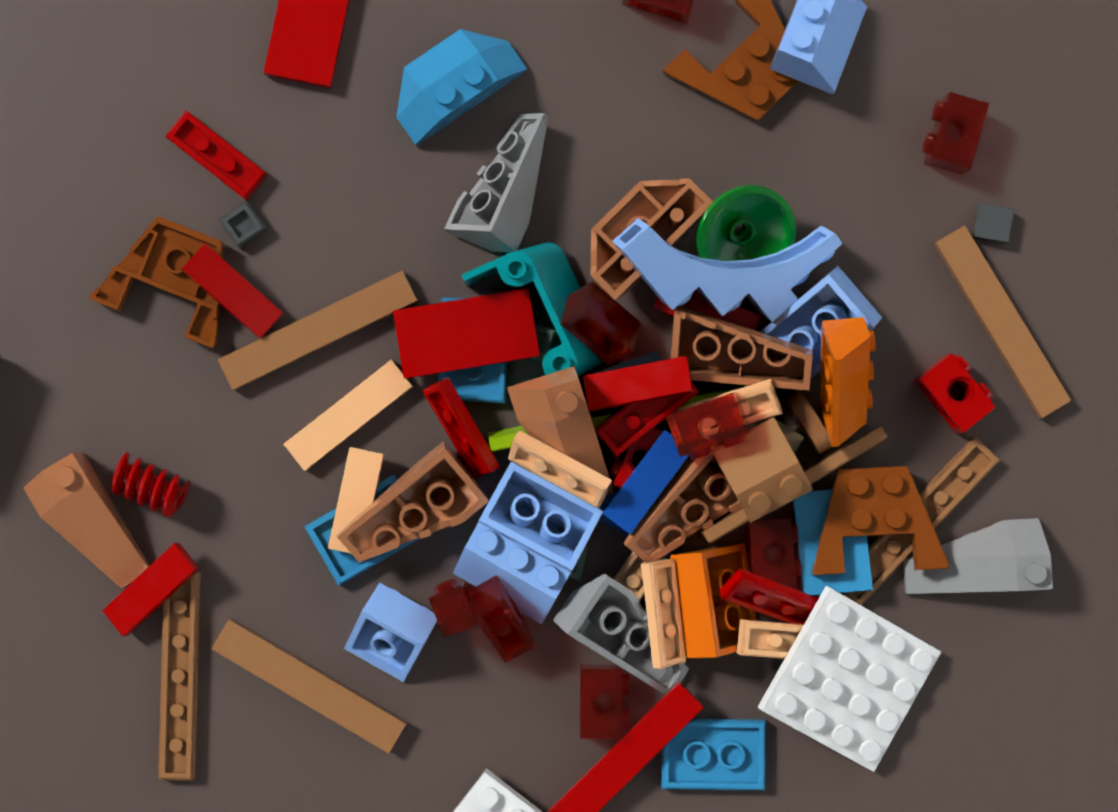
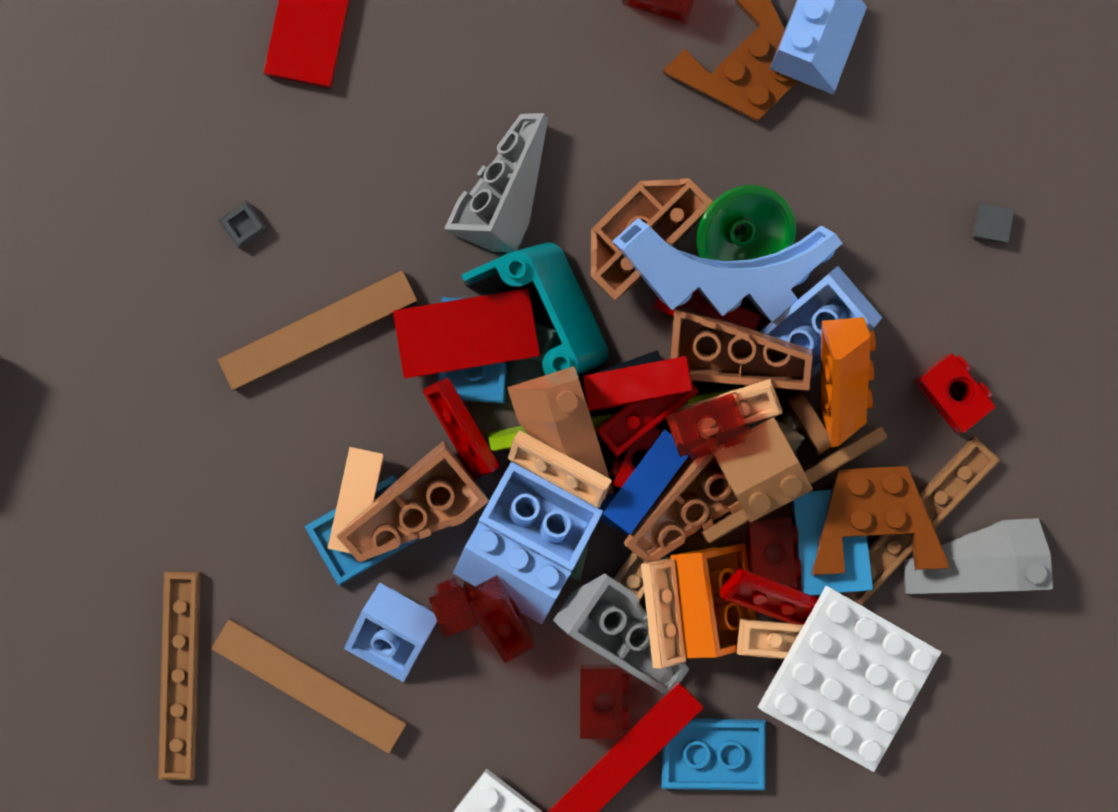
(82, 512): nougat wedge -> none
(149, 487): red piece -> none
(151, 589): red tile -> none
(158, 261): dark orange wing -> none
(216, 155): red tile -> none
(231, 291): red tile -> none
(348, 415): light nougat tile -> none
(453, 81): dark azure wedge -> none
(600, 323): clear red brick -> none
(968, 117): clear red brick -> none
(1002, 322): medium nougat tile -> none

